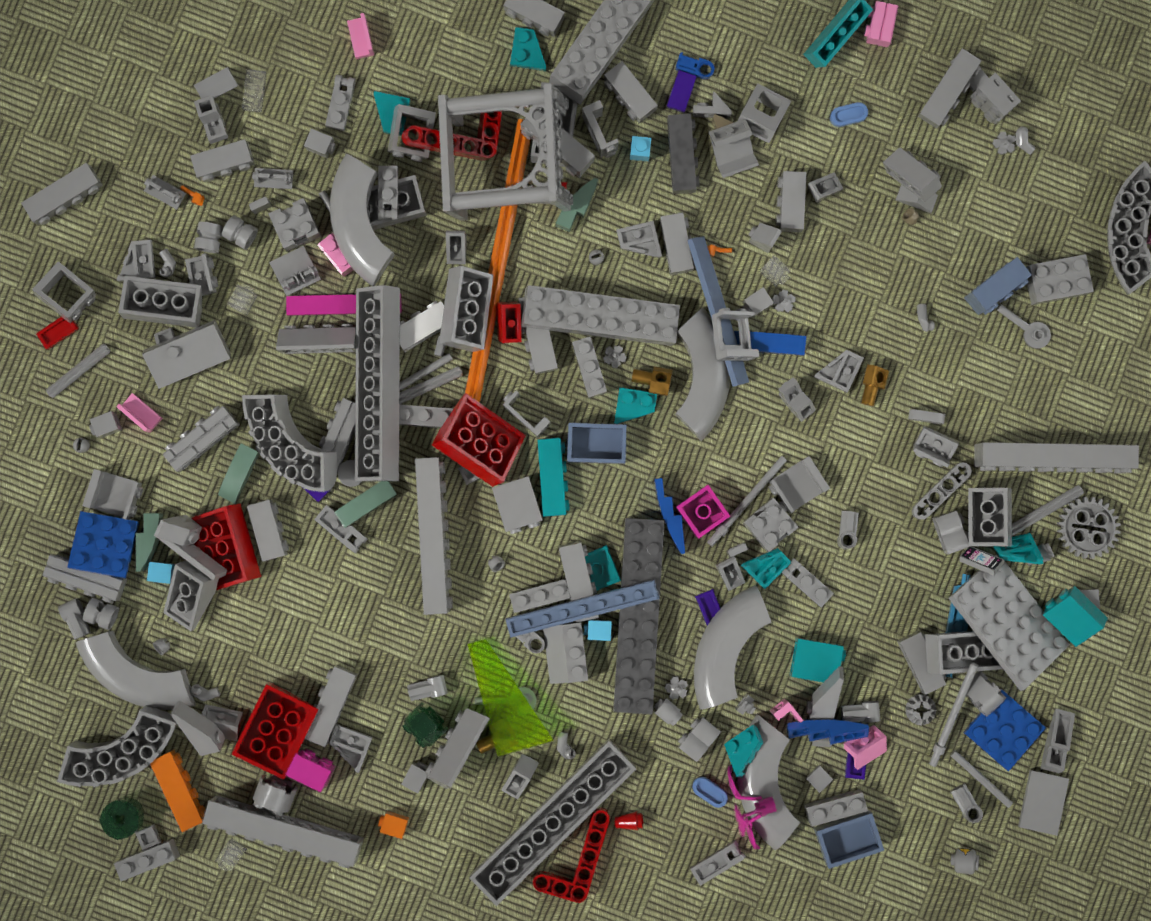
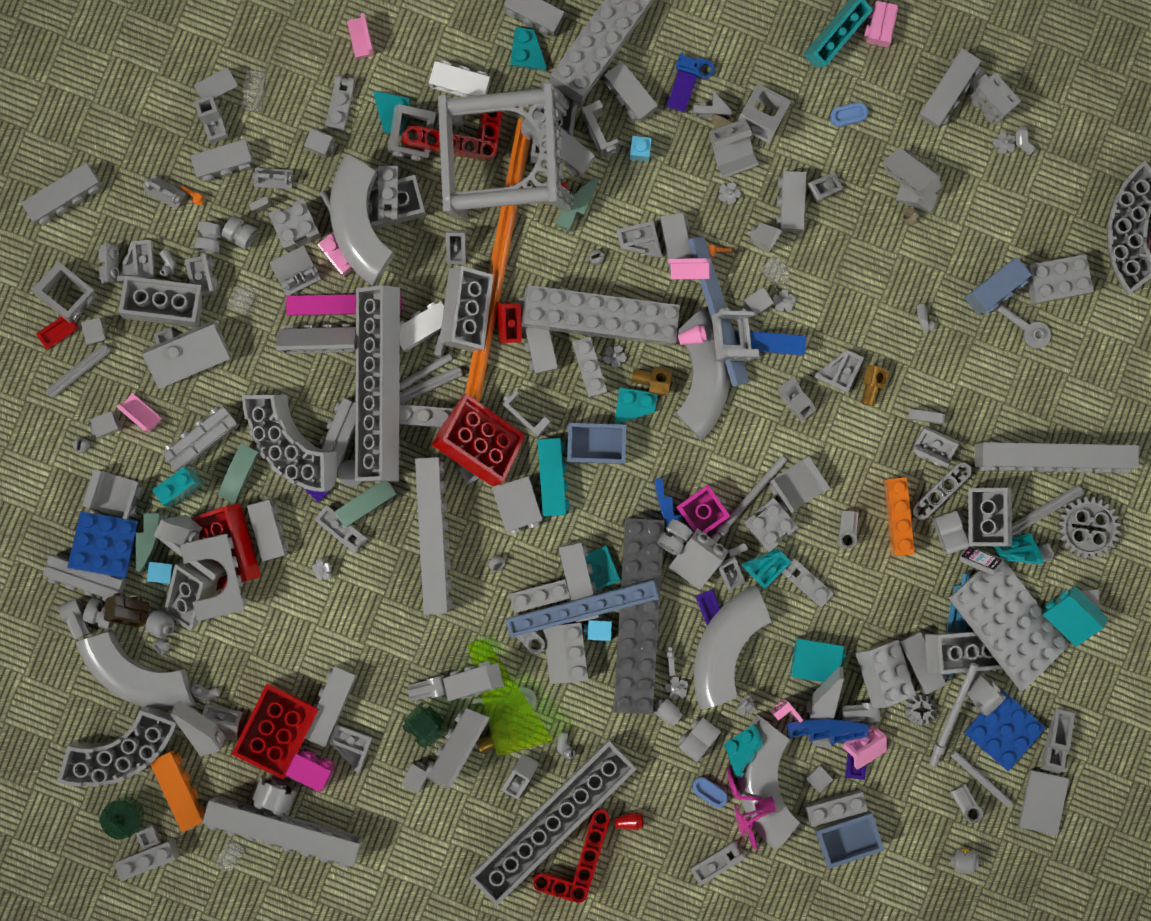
(93, 331): none -> light grey panel
(109, 255): none -> light grey hinge
(126, 610): none -> dark brown brick
(160, 624): none -> light grey head
(178, 486): none -> teal brick
(229, 599): none -> light grey arch
(323, 569): none -> light grey plant
(393, 824): orange brick -> none
(458, 80): none -> white brick
(473, 681): none -> light grey brick
(670, 654): none -> light grey piece
(675, 536): none -> light grey wheel
(682, 153): flat silver brick -> none
(690, 268): none -> bright pink panel
(693, 335): none -> bright pink cone
(698, 559): none -> light grey panel
(729, 193): none -> light grey plant
(885, 674): none -> light grey brick
(899, 517): none -> orange brick

